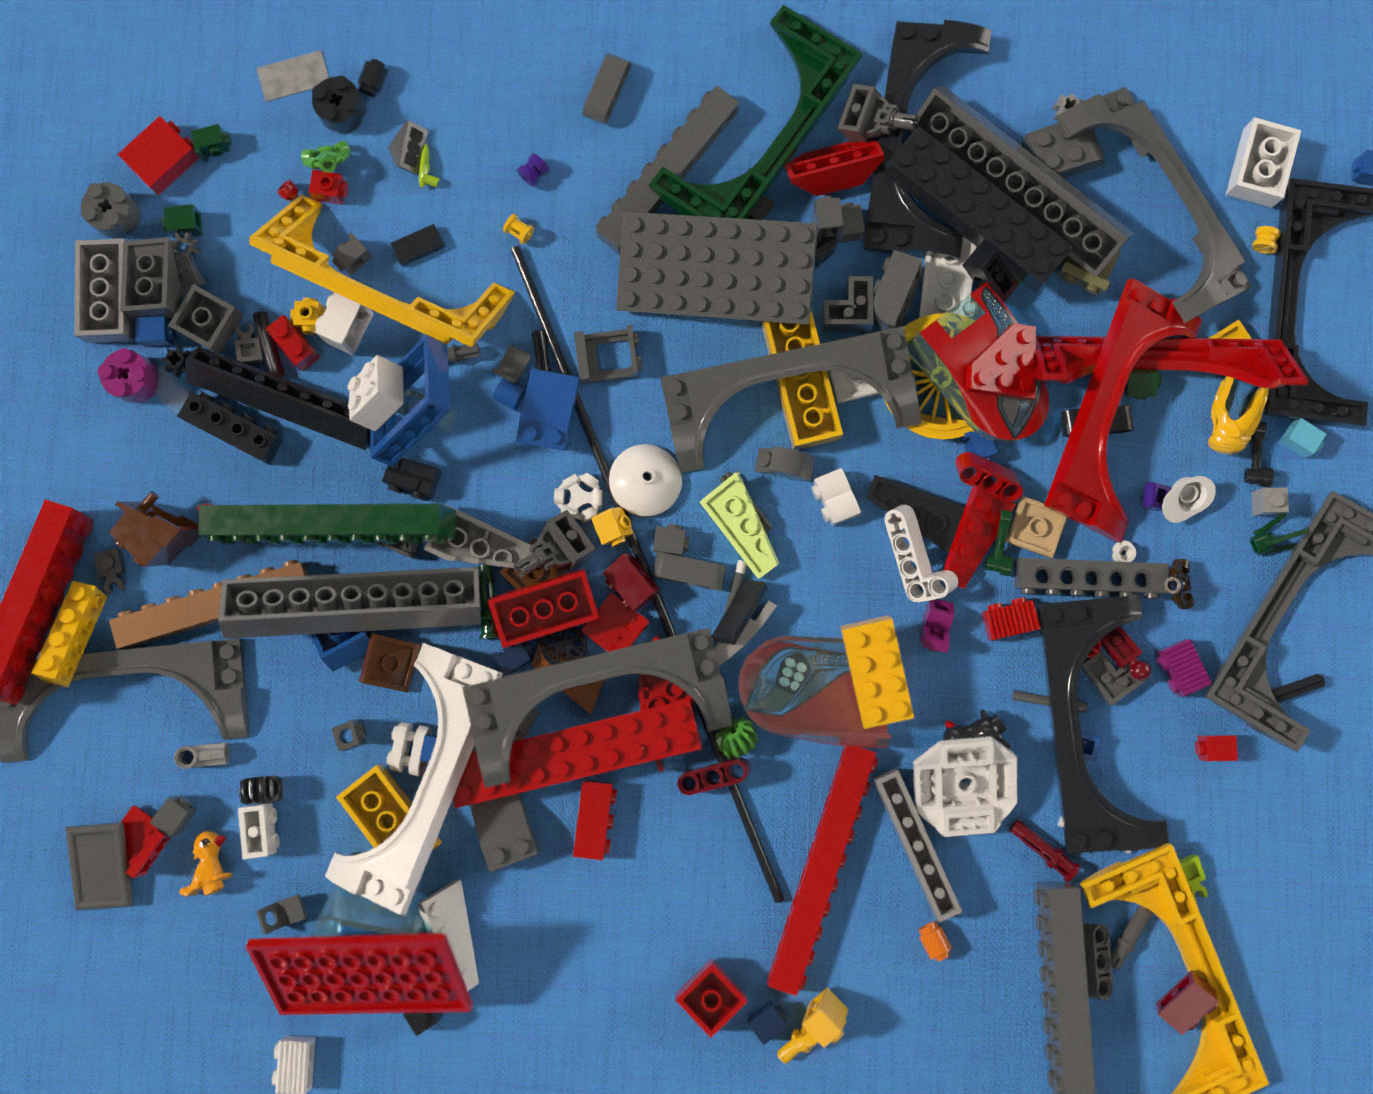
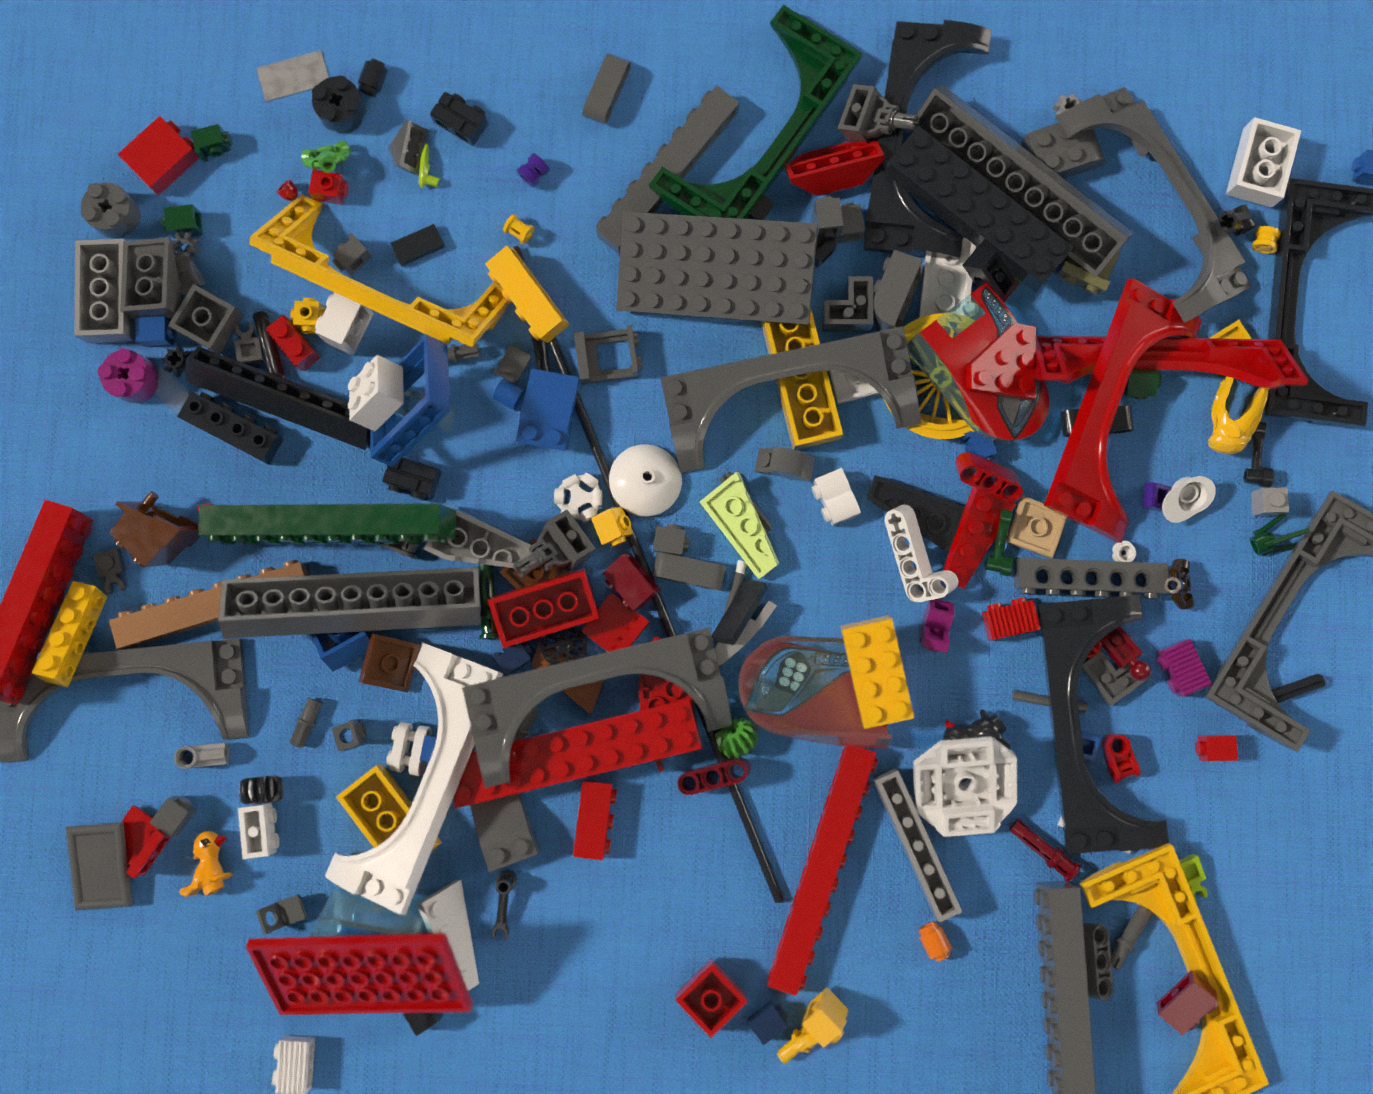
(305, 722): none -> dark grey axle
(459, 118): none -> black brick
(509, 877): none -> black brick
(527, 294): none -> yellow brick
(1121, 762): none -> red piece
(1236, 221): none -> black piece
(1303, 438): medium azure brick -> none

